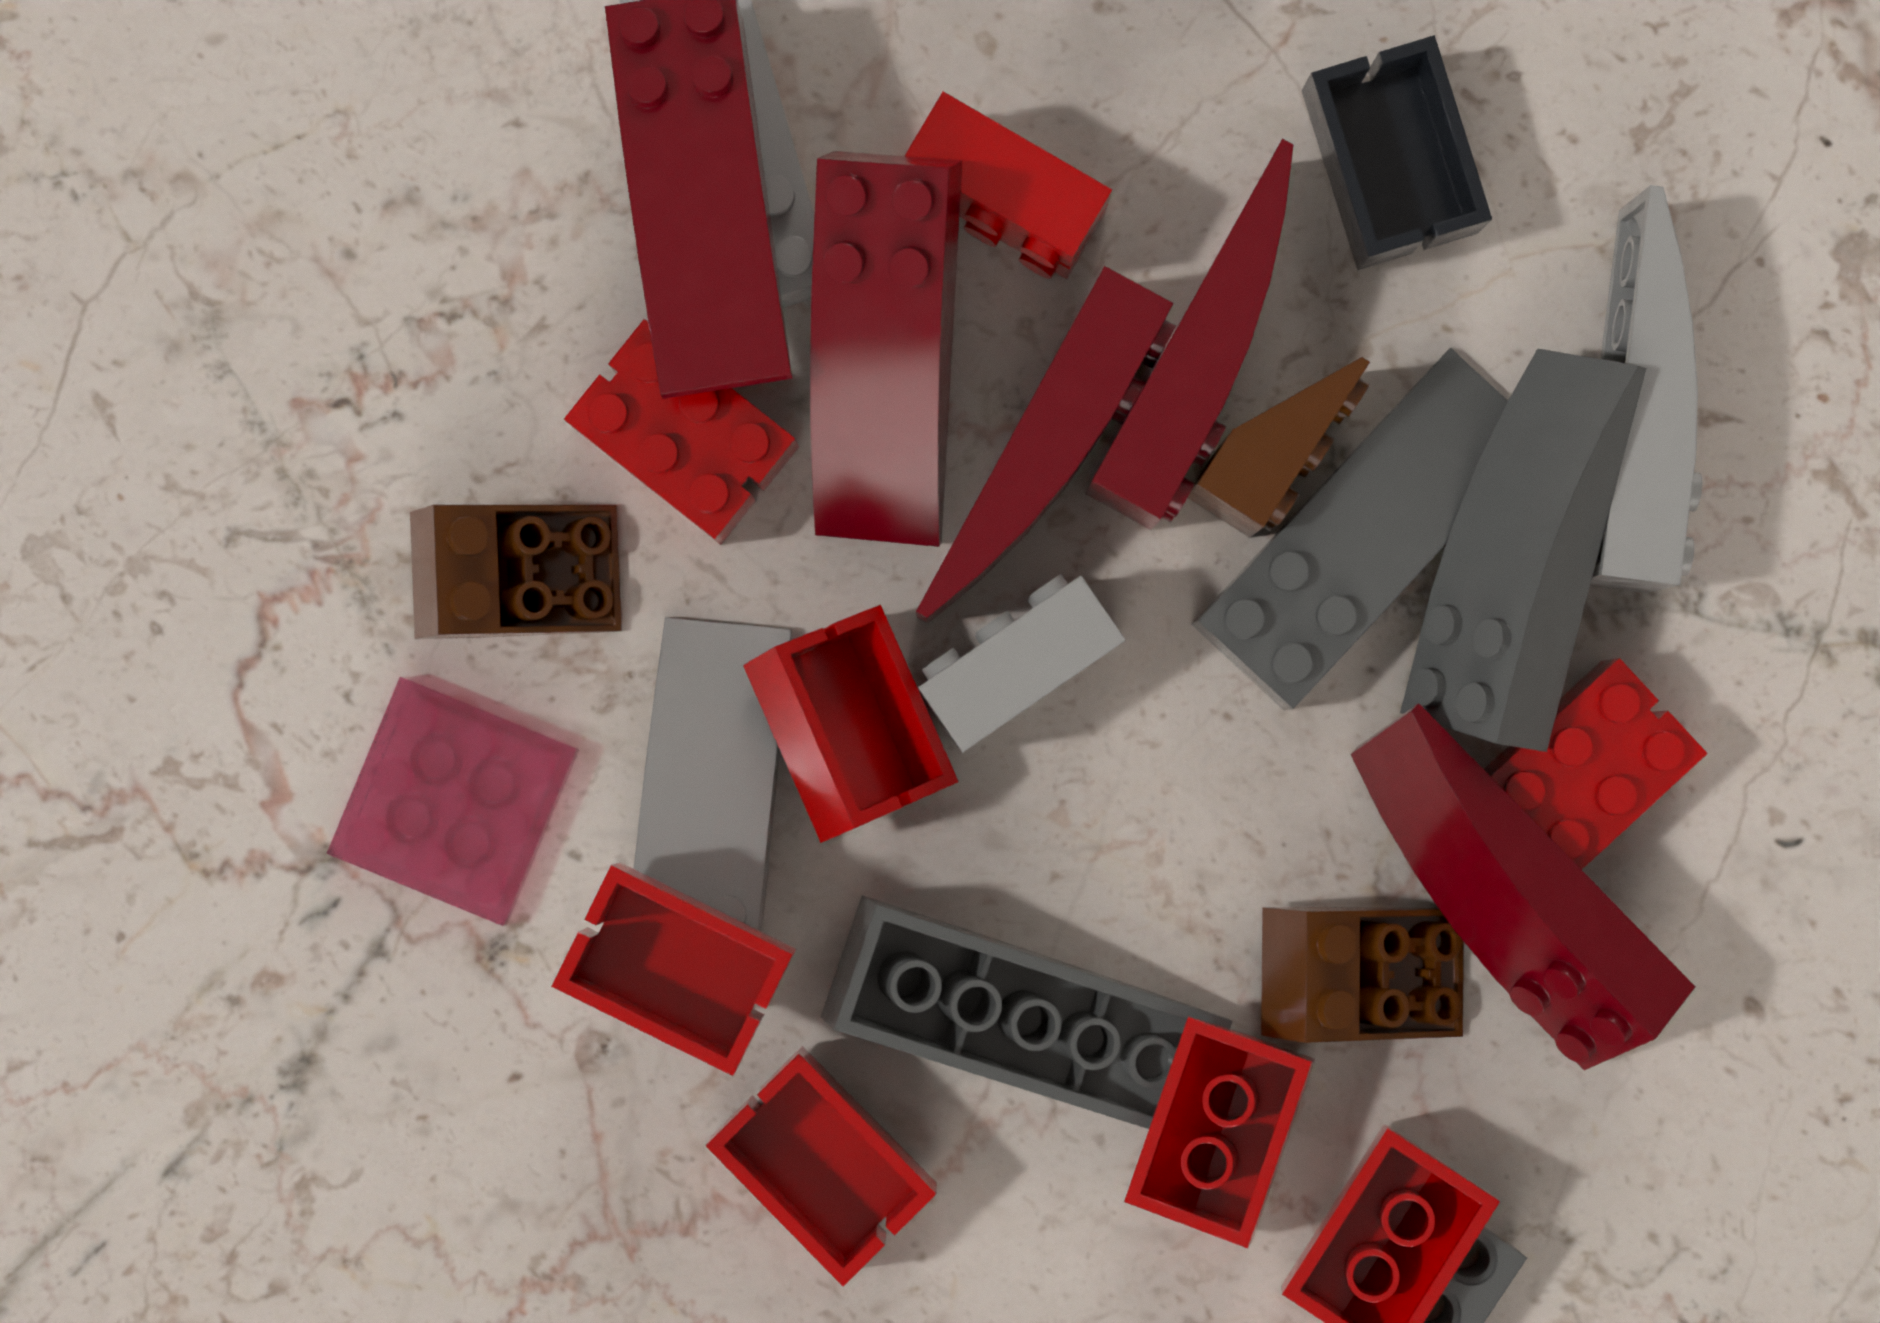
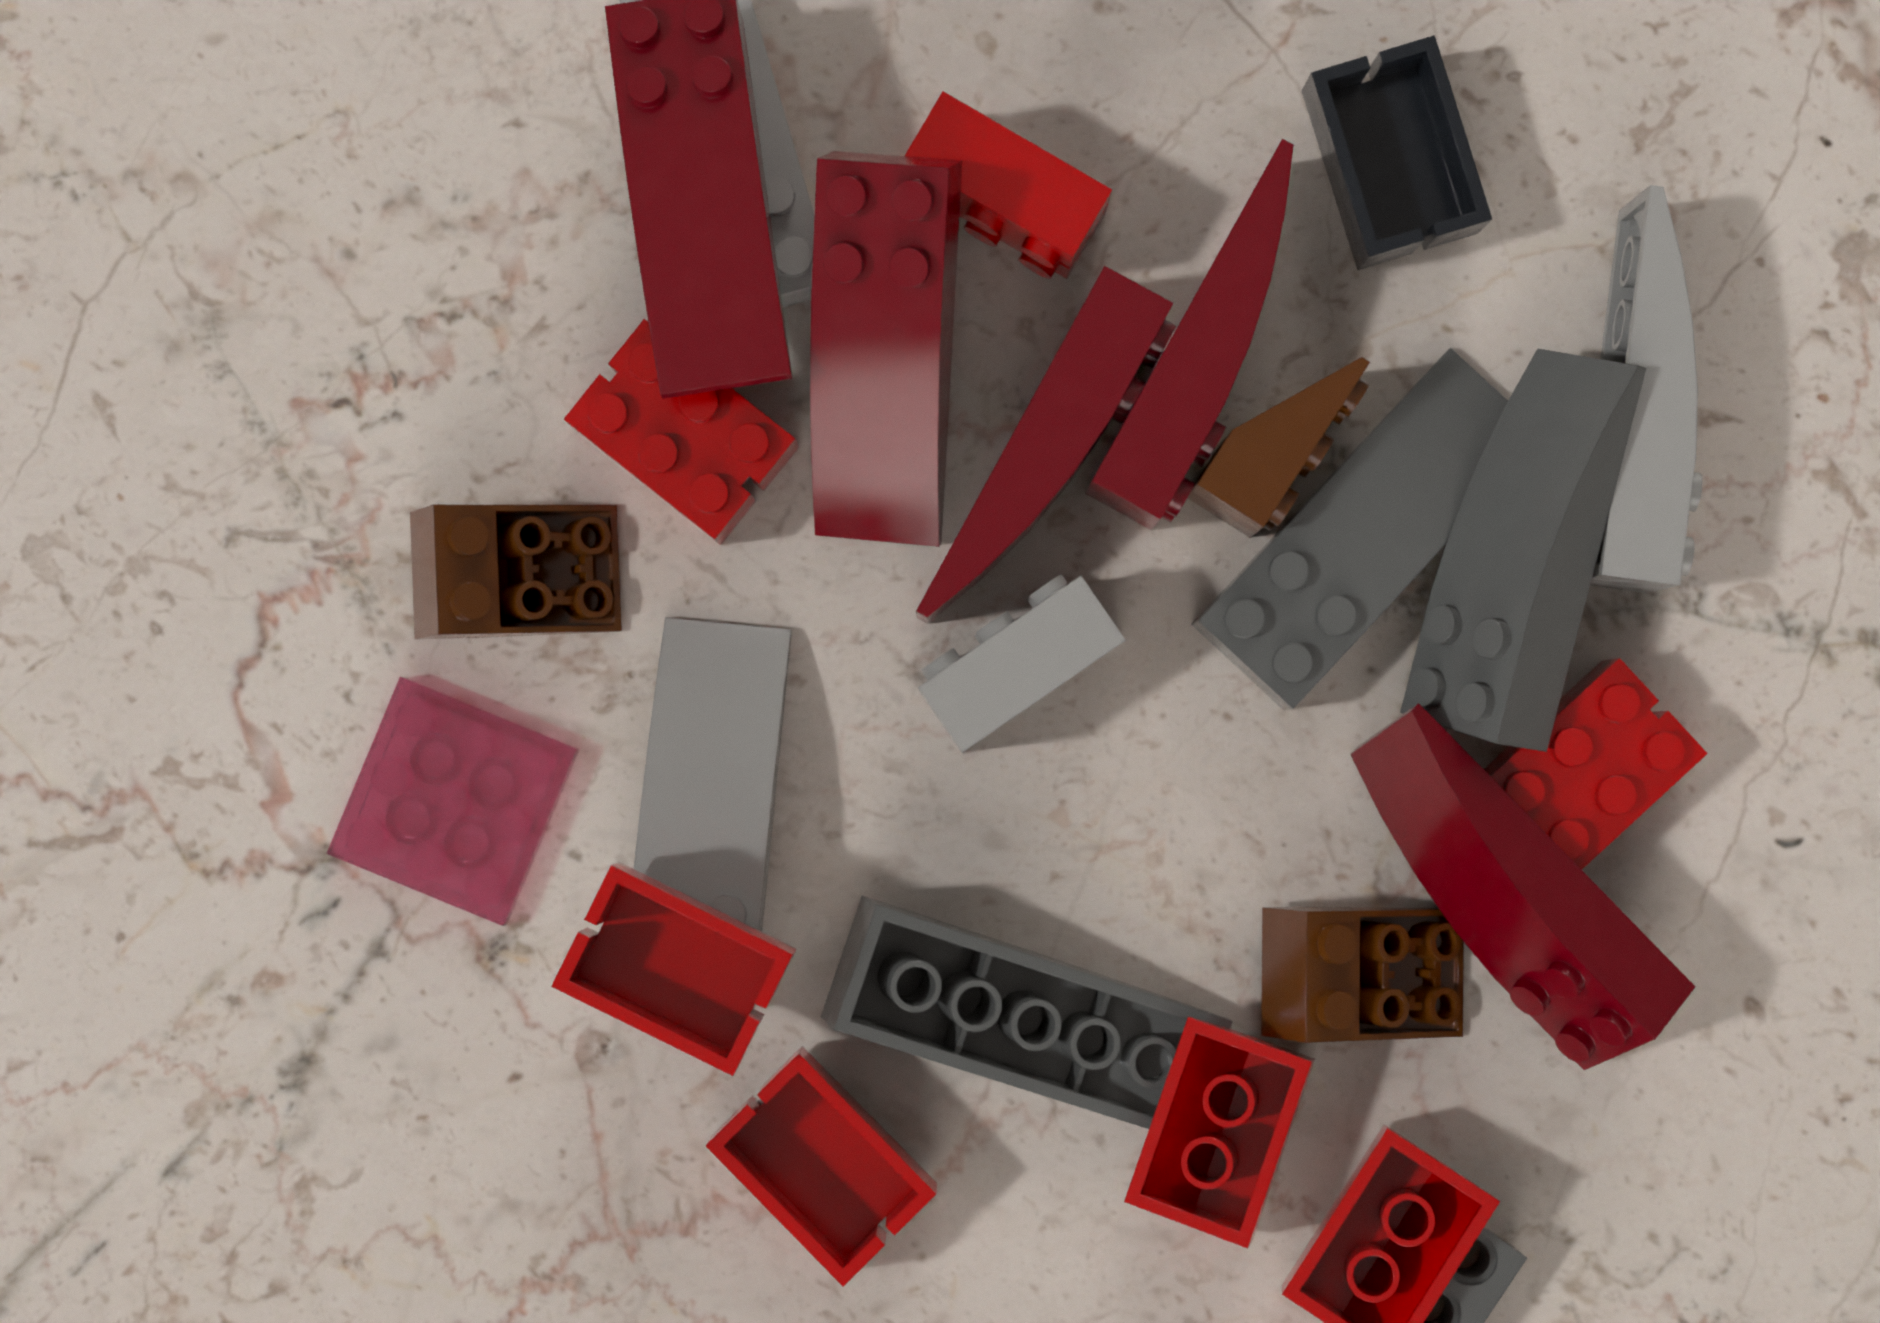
(850, 722): red piece -> none

